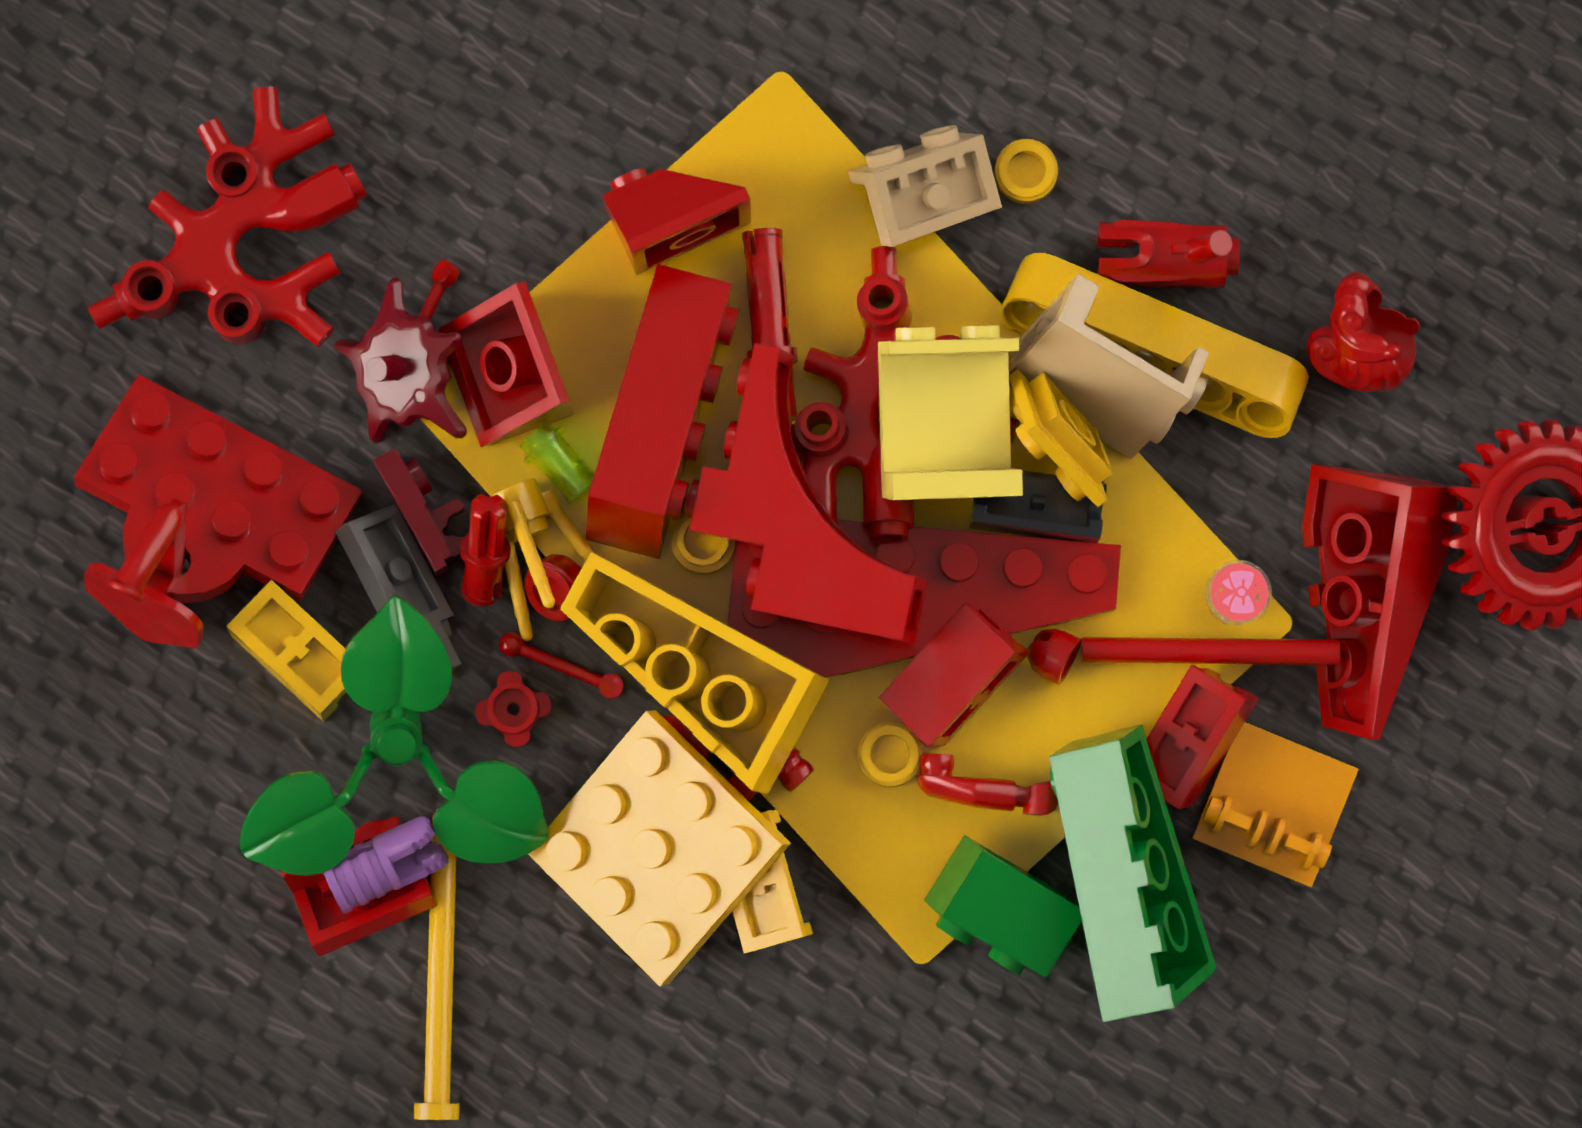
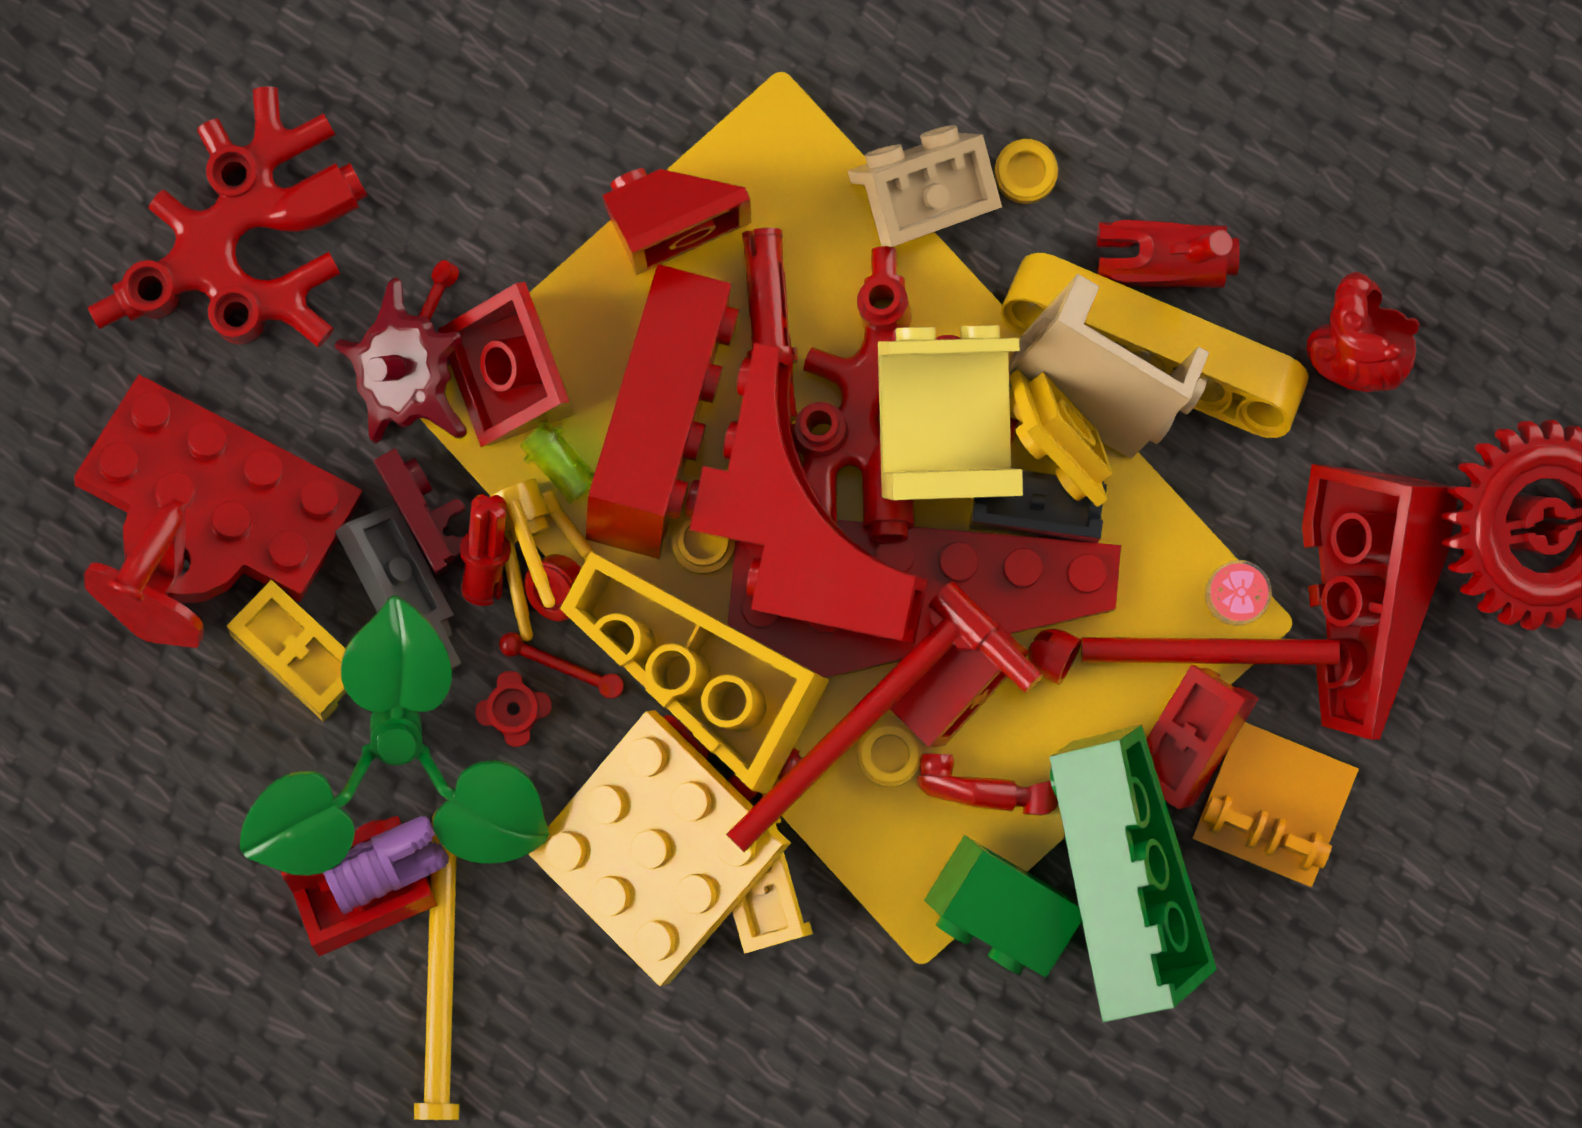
(957, 624): none -> red bar

